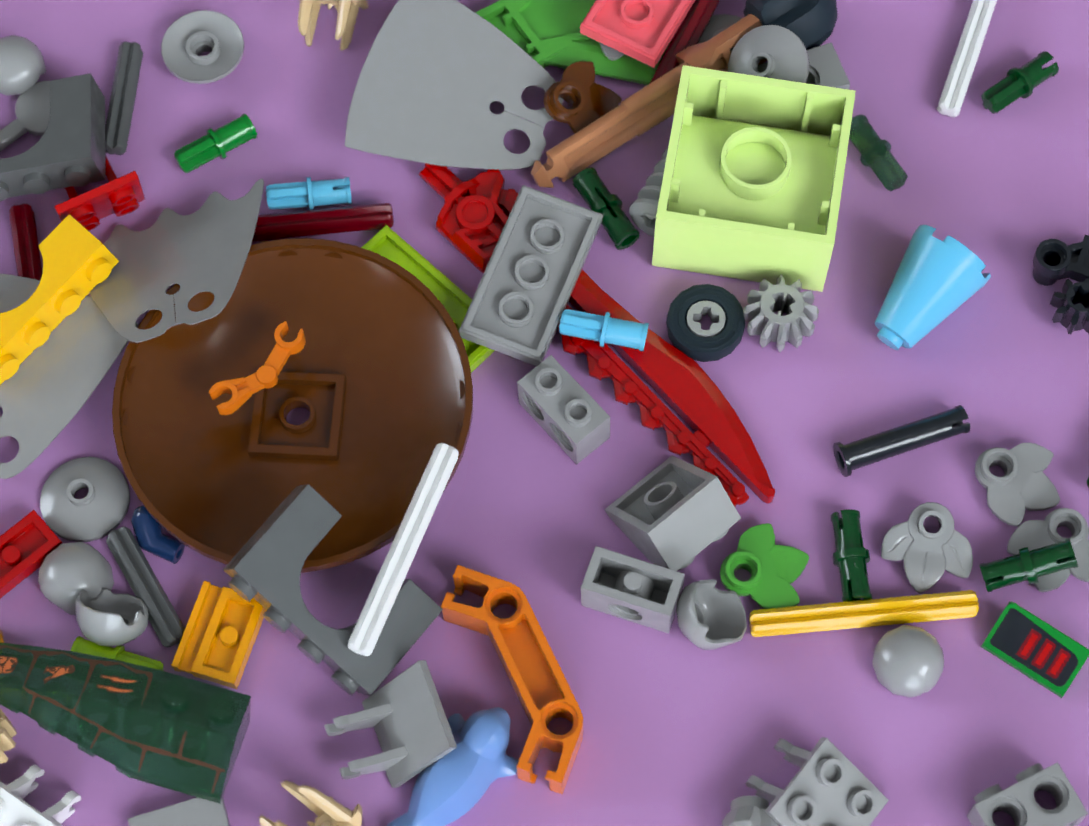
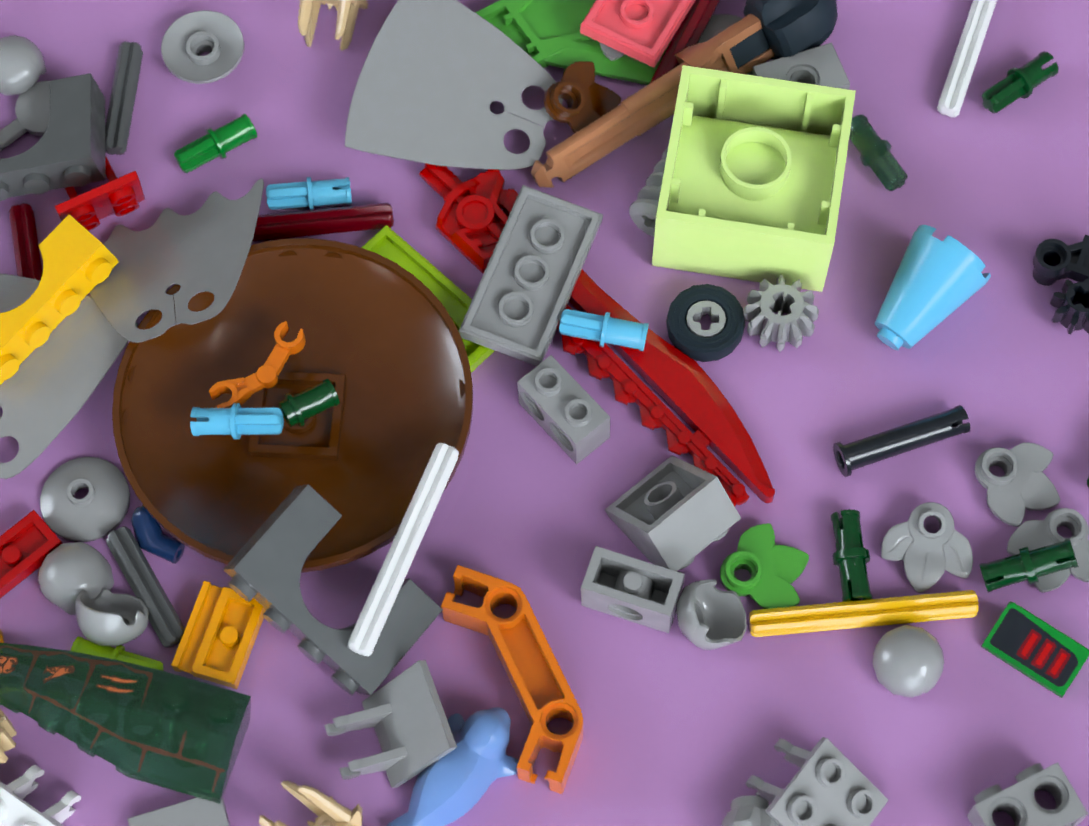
(237, 421): none -> medium azure axle
(308, 403): none -> dark green pin
(602, 201): dark green pin -> none
(781, 48): light grey dish -> none

